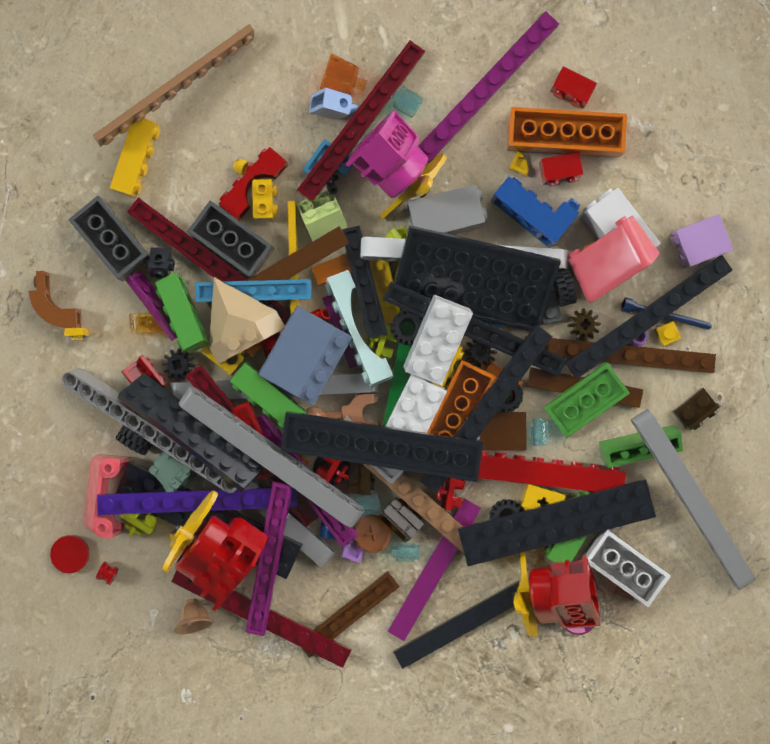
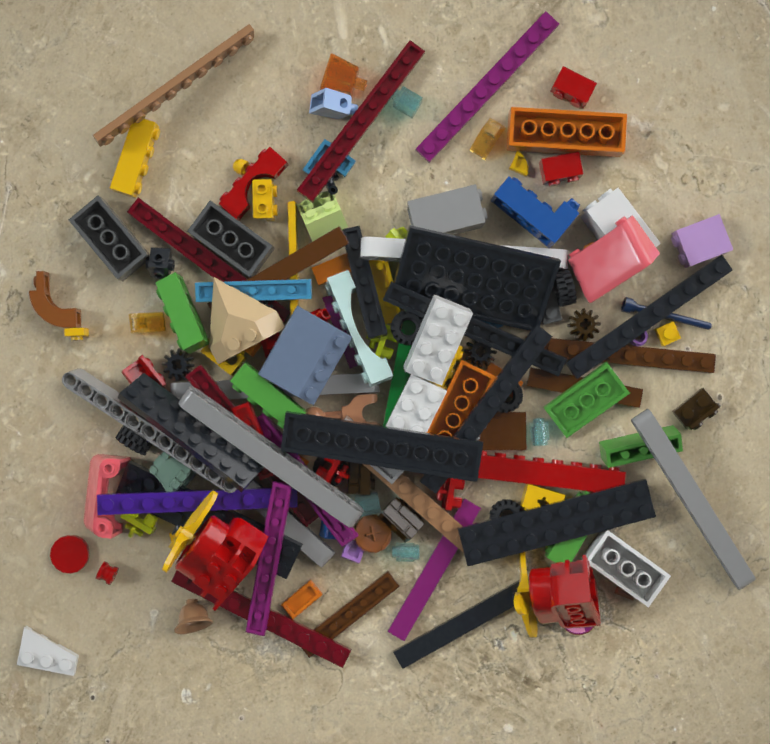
(43, 654): none -> white wing
(150, 299): magenta tile -> none
(301, 599): none -> orange tile
(395, 162): dark pink brick -> none
(487, 138): none -> clear yellow slope

